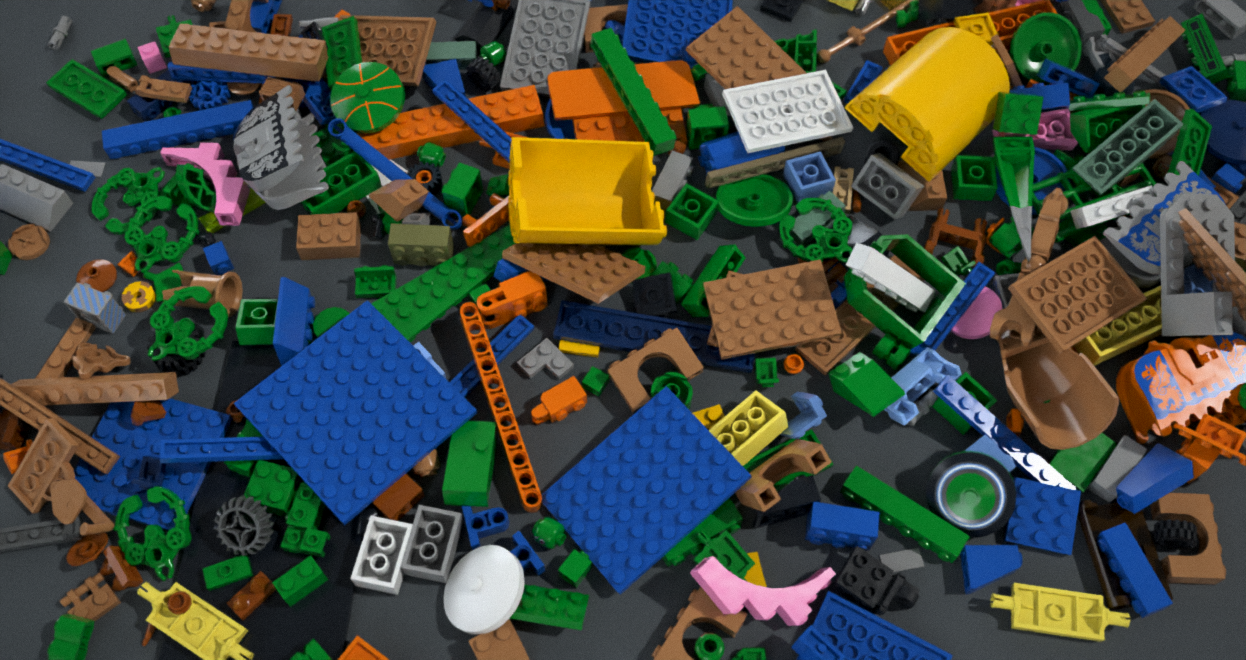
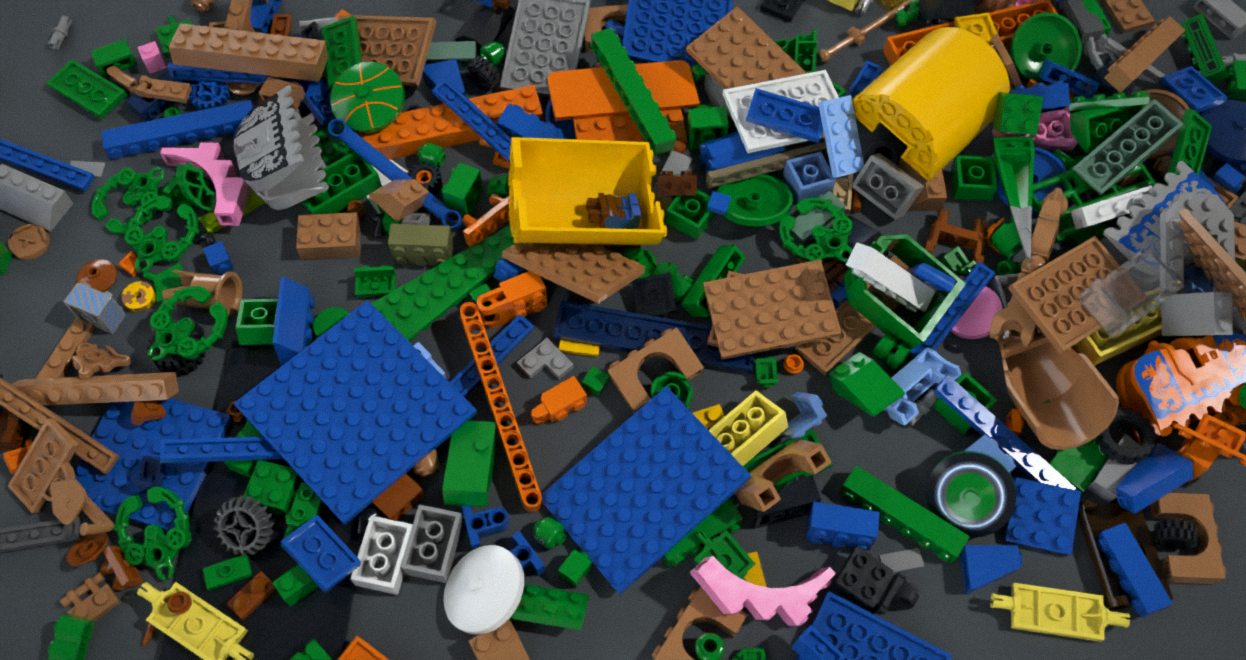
(321, 553): none -> blue plate
(523, 125): none -> blue brick
(614, 211): none -> hips
(677, 183): none -> reddish brown bracket
(719, 203): none -> blue tile
(785, 115): none -> blue plate
(841, 136): none -> light blue plate
(932, 277): none -> blue brick
(1130, 293): none -> clear windscreen
(1140, 425): none -> black tyre

